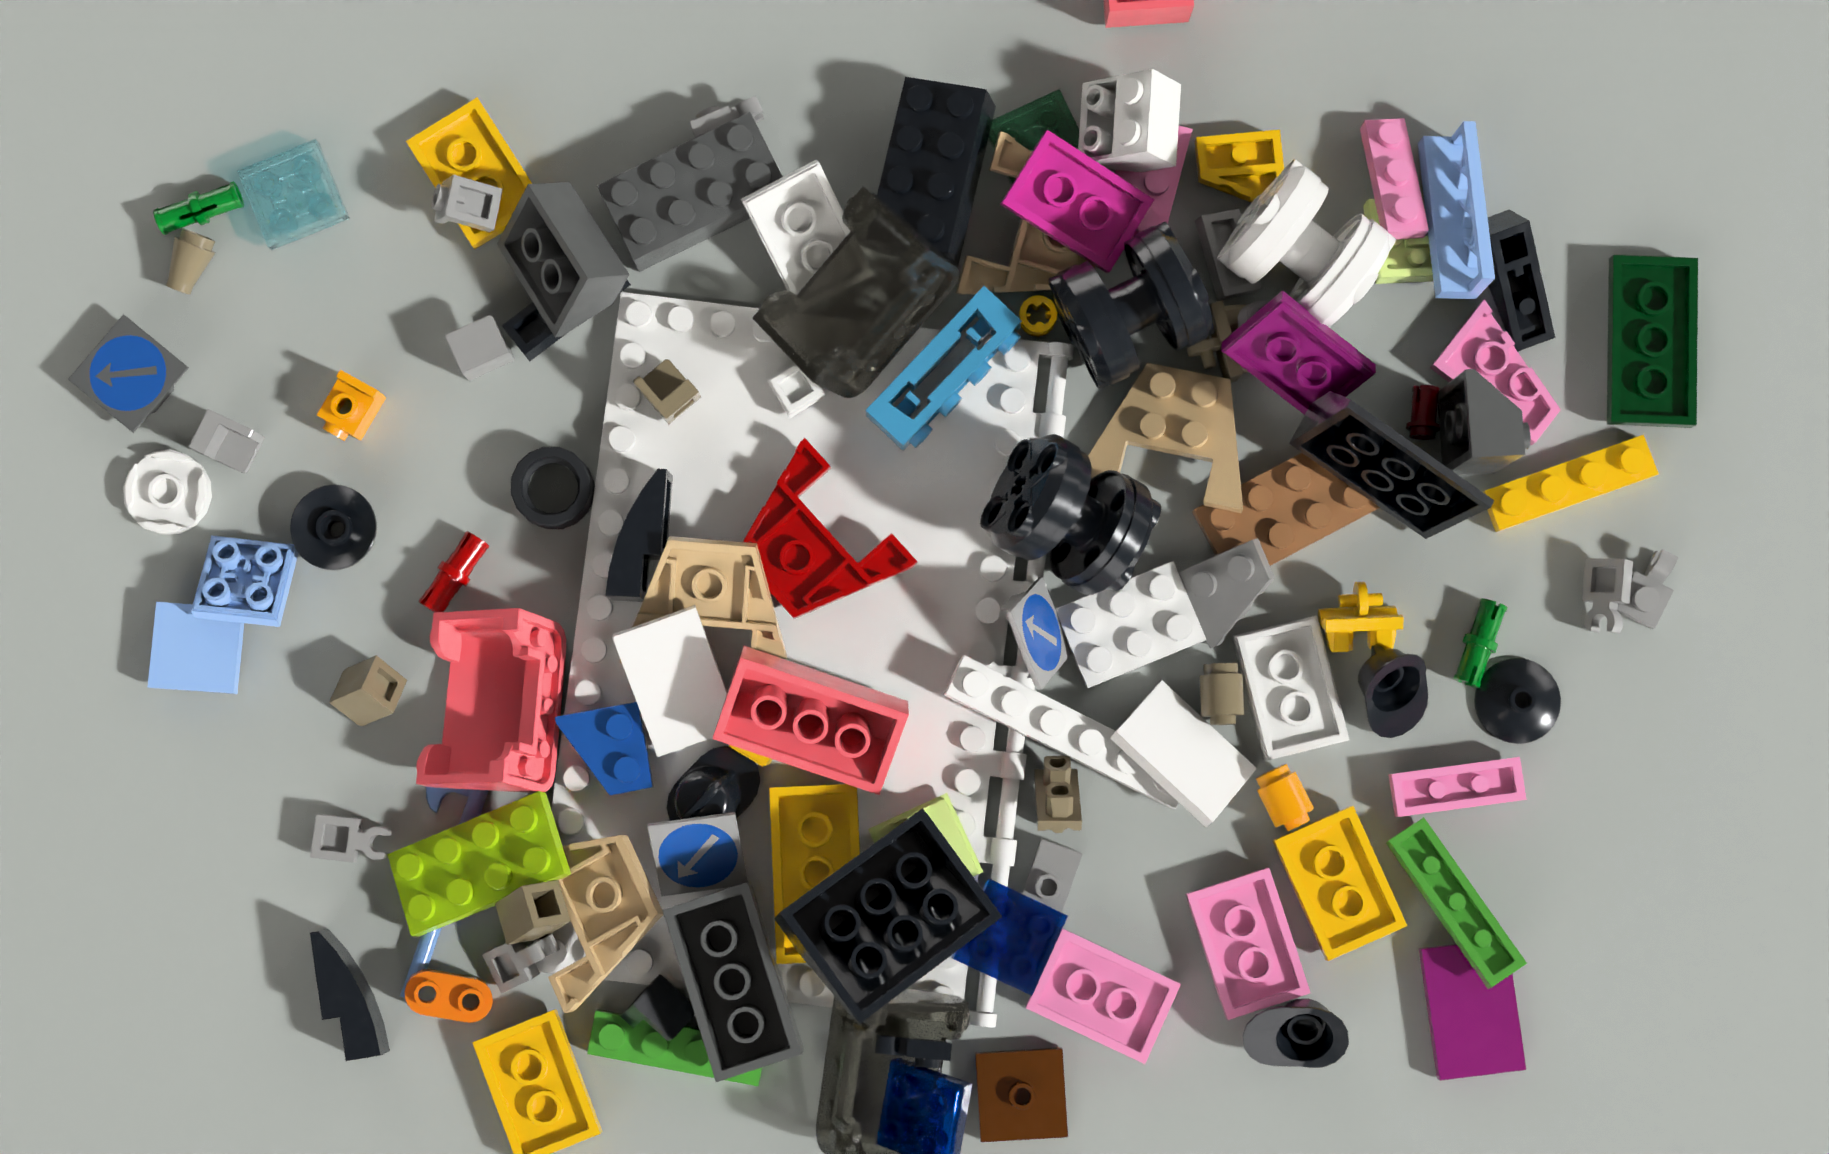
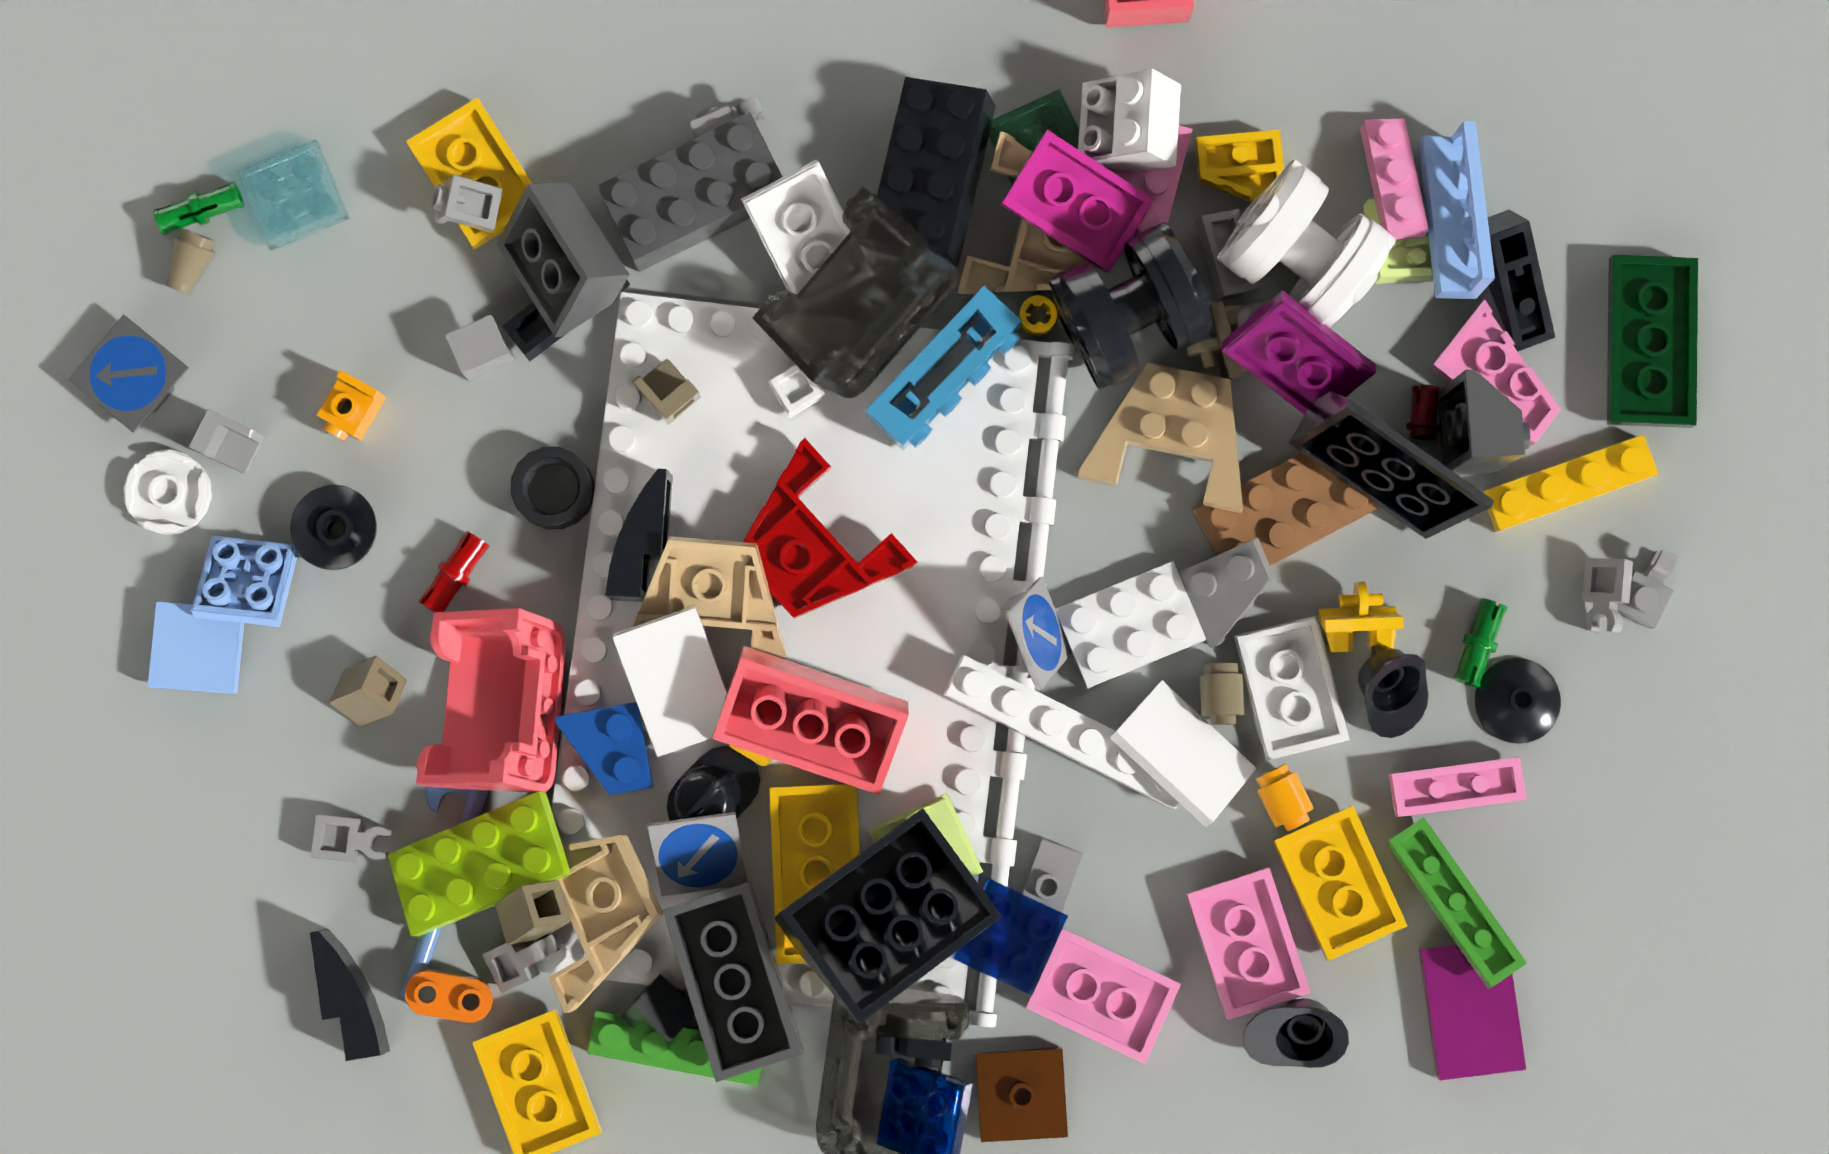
(1057, 795): dark tan hips -> none
(1087, 524): black piece -> none

